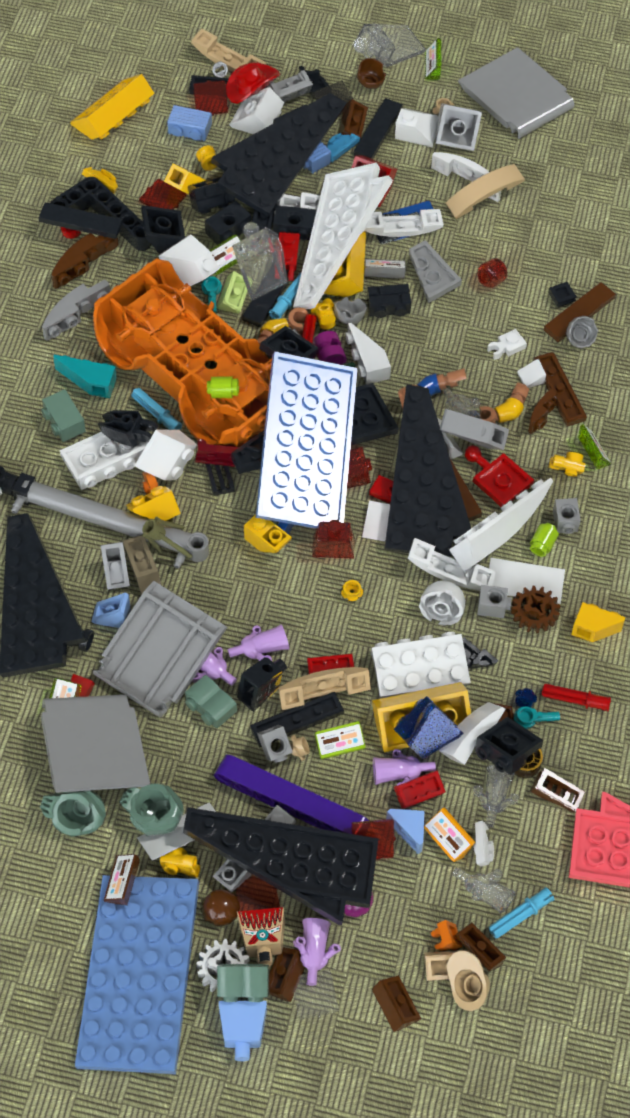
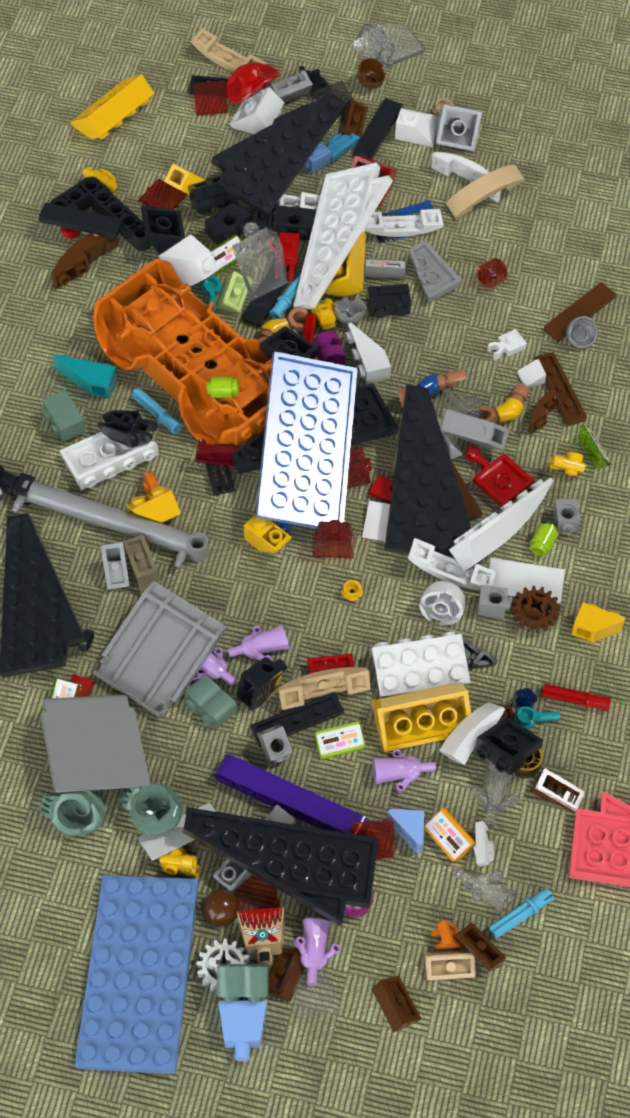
(68, 310): light grey slope -> none
(112, 611): light blue slope -> none
(122, 879): slope -> none
(154, 530): olive plant -> none
(166, 454): white slope -> none
(189, 123): medium blue brick -> none
(204, 156): yellow wheel -> none
(222, 73): light grey hinge -> none
(299, 747): tan plate -> none
(419, 789): red plate -> none
(427, 728): clear blue piece -> none
(433, 61): slope -> none
(467, 980): tan piece -> none
(517, 92): light grey piece -> none
(562, 294): black plate -> none

